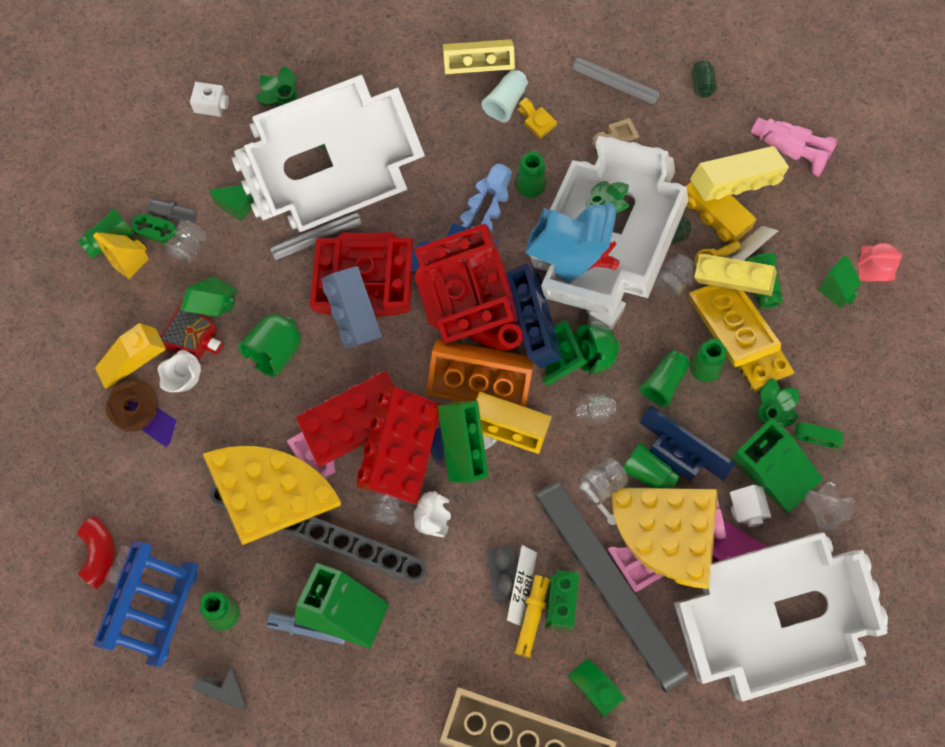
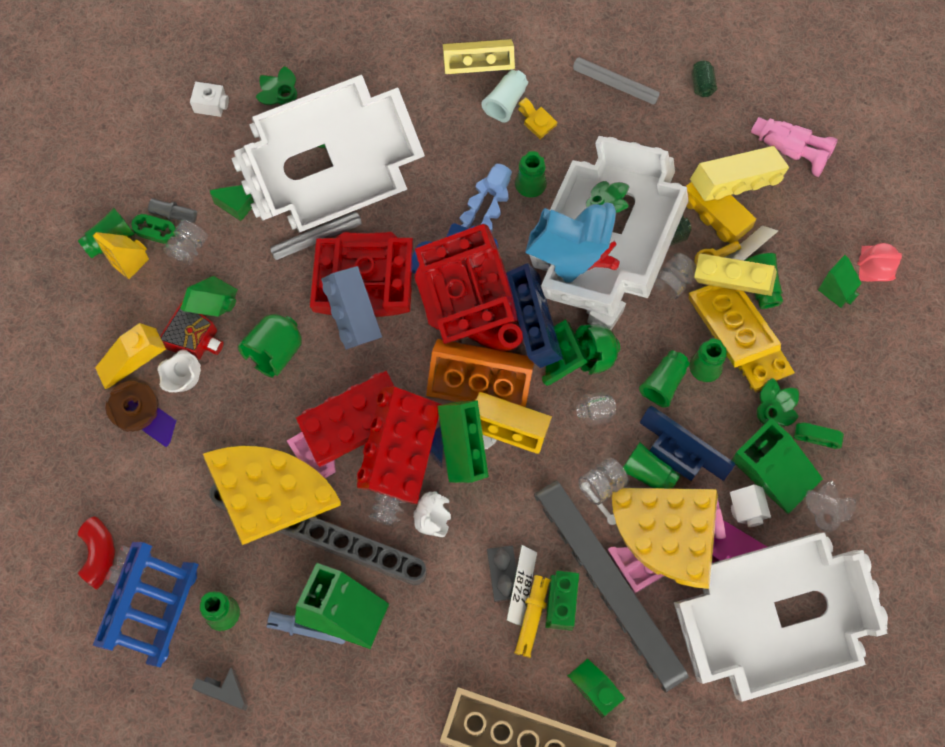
(621, 130): tan plate -> none

